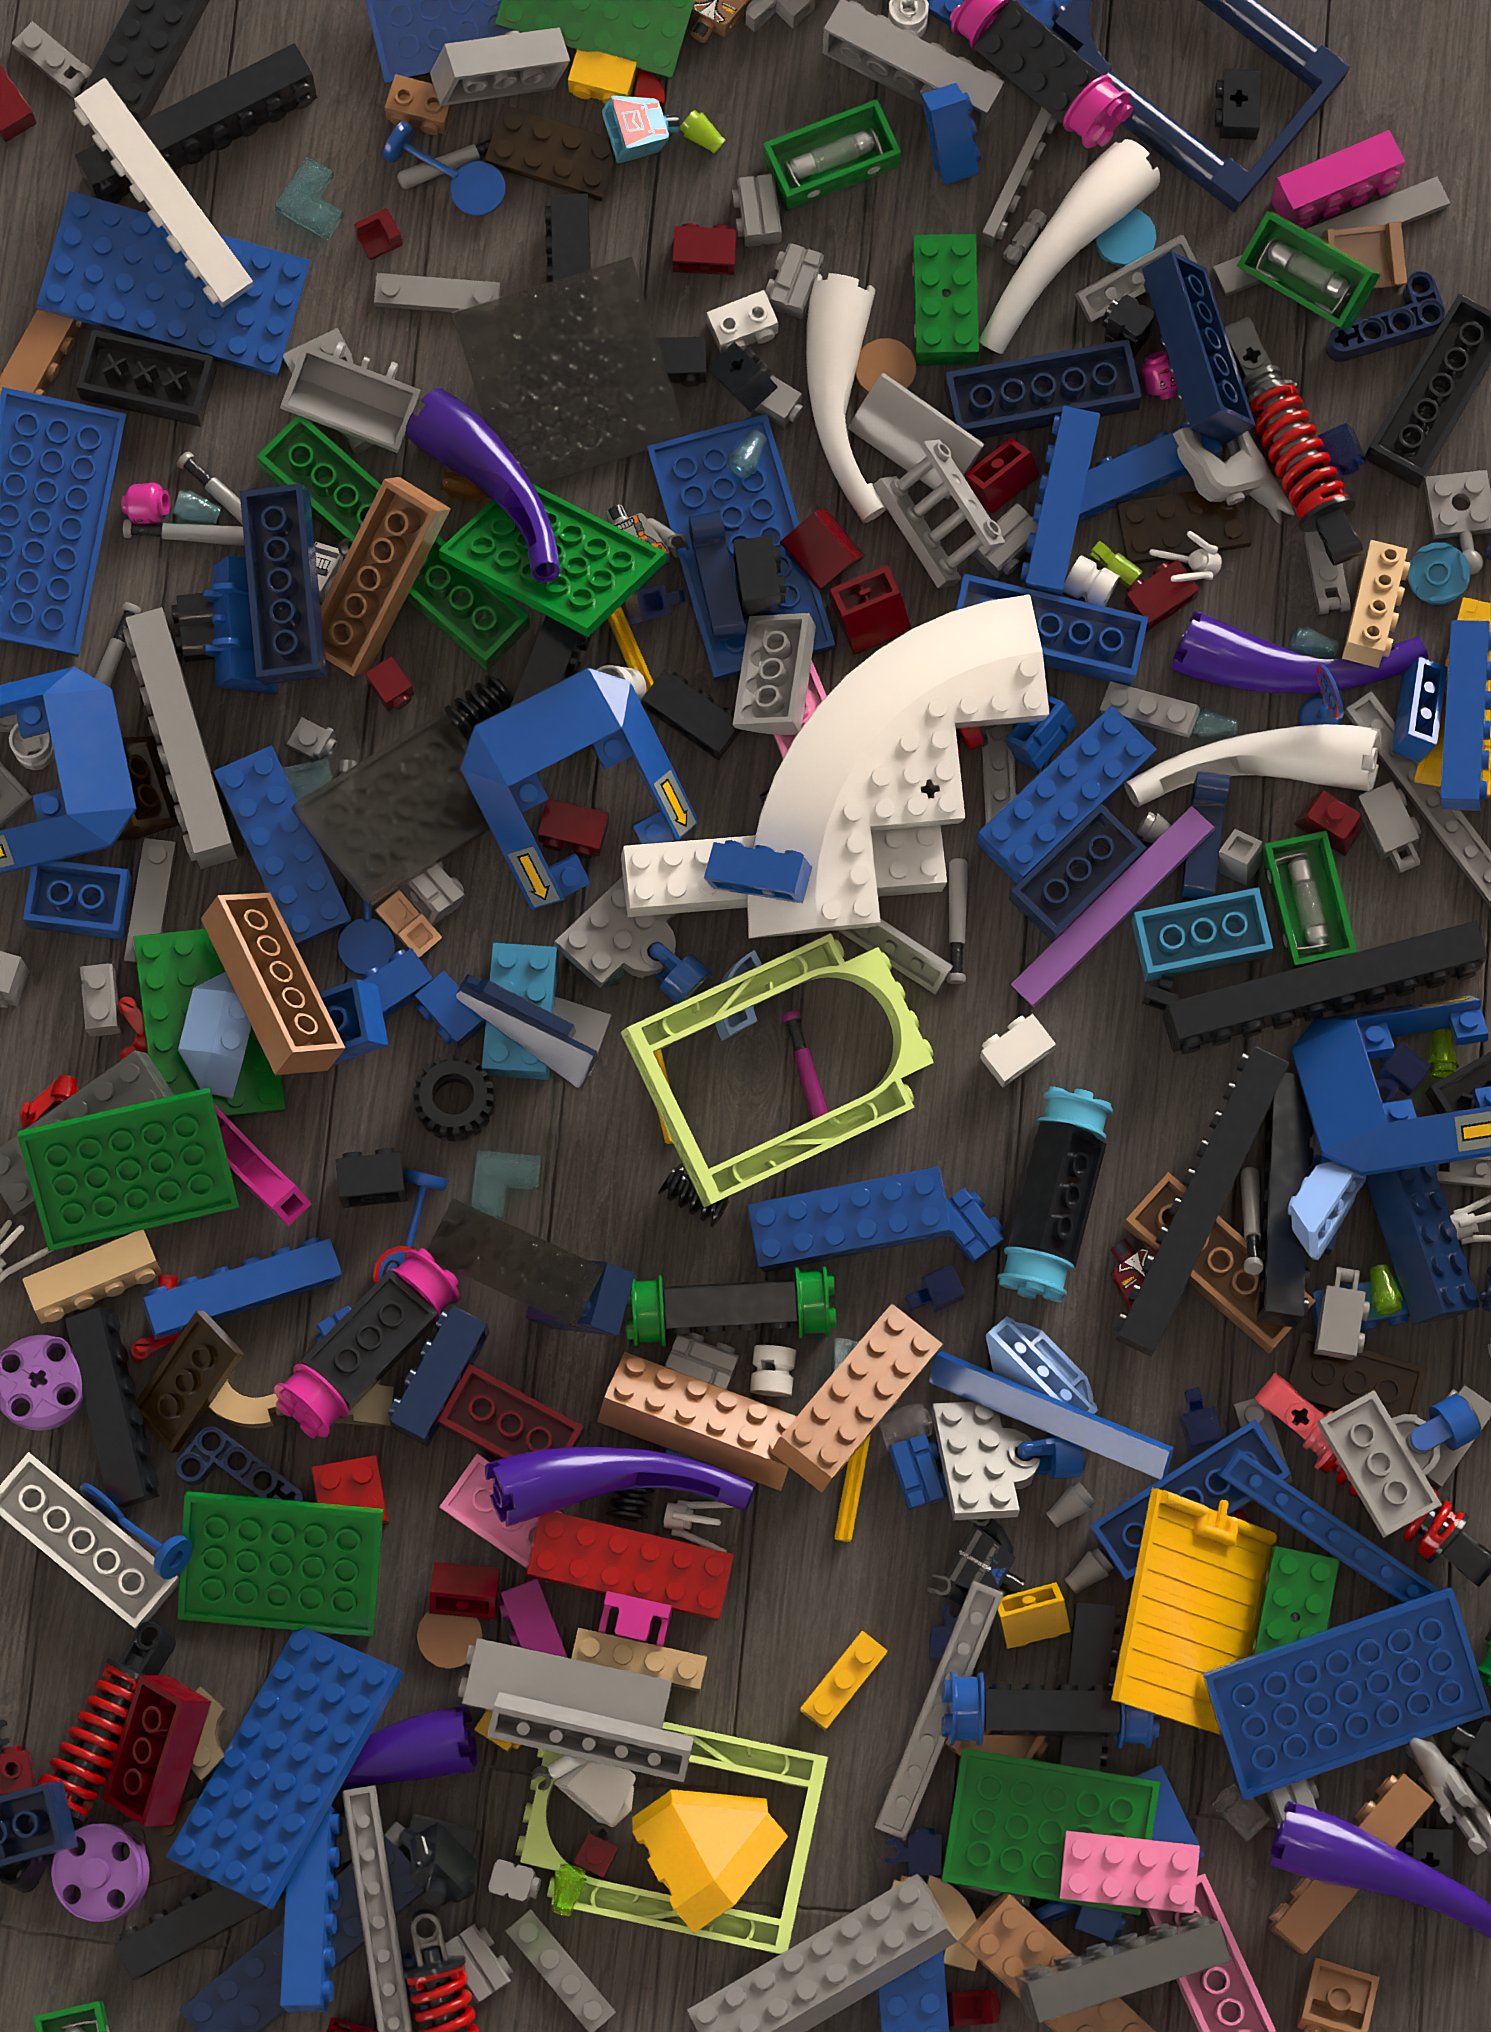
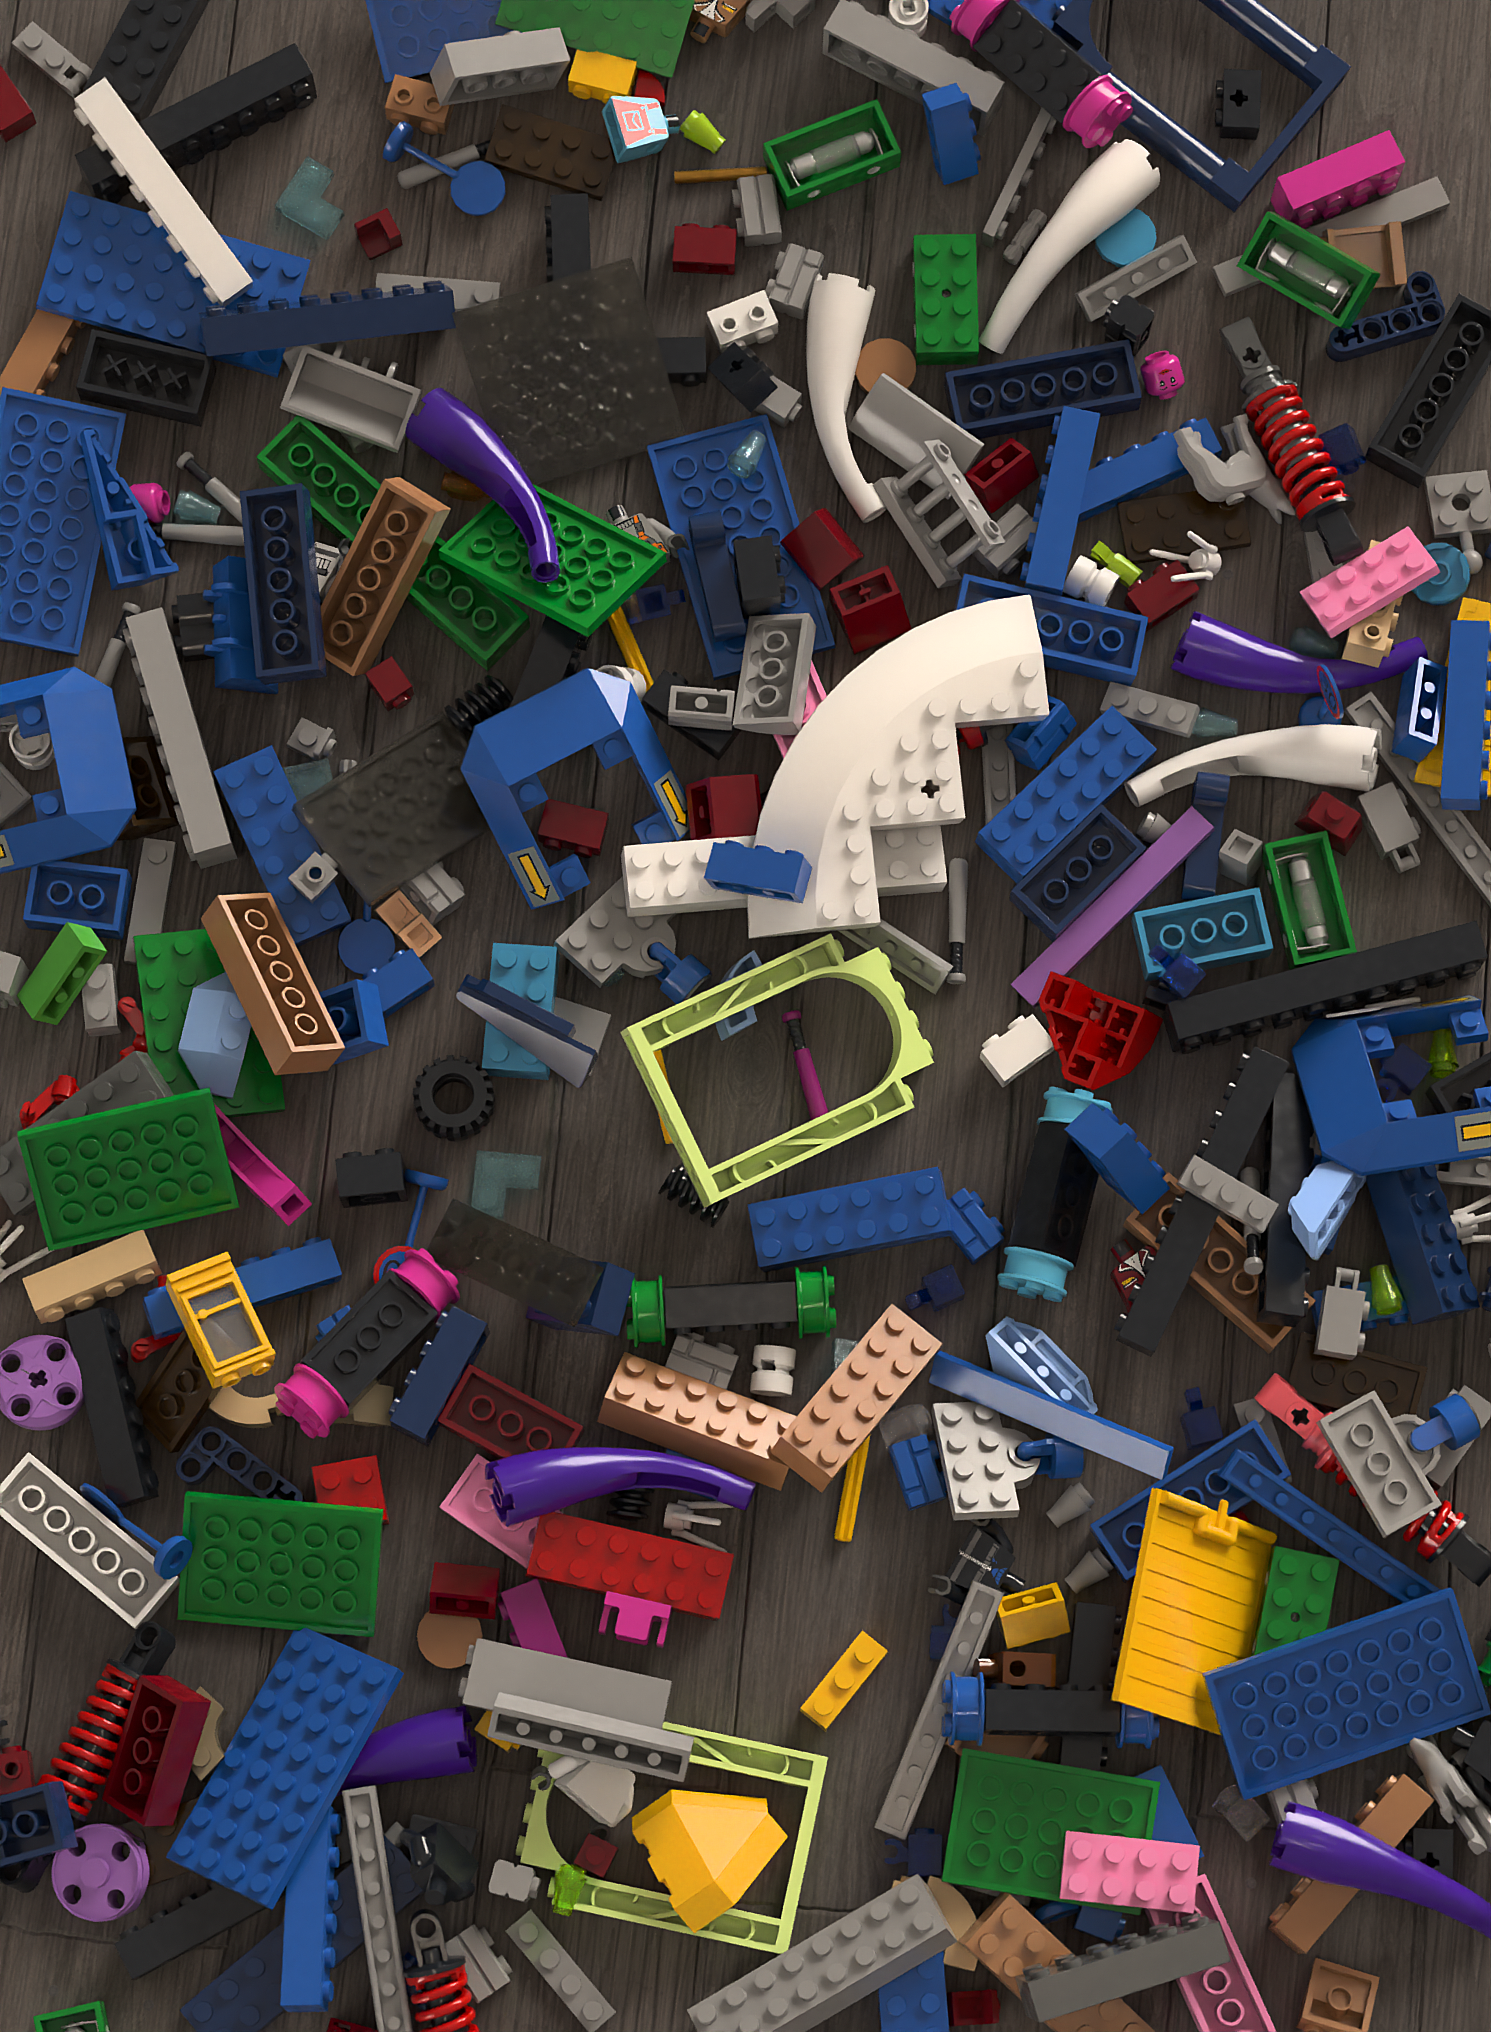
(62, 973): none -> bright green brick
(128, 541): none -> blue wedge
(220, 1321): none -> yellow door
(310, 887): none -> light grey brick
(327, 320): none -> dark blue brick
(454, 1018): blue brick -> none
(680, 1667): tan brick -> none
(701, 707): none -> light grey brick
(717, 175): none -> pearl gold bar
(724, 806): none -> dark red slope
(1017, 1669): none -> reddish brown torso
(1095, 1032): none -> red brick
(1118, 1157): none -> blue brick
(1178, 973): none -> clear blue brick
(1197, 347): dark blue brick -> none
(1227, 1194): none -> light grey plate
(1370, 582): none -> bright pink plate
(1377, 1006): none -> white piece

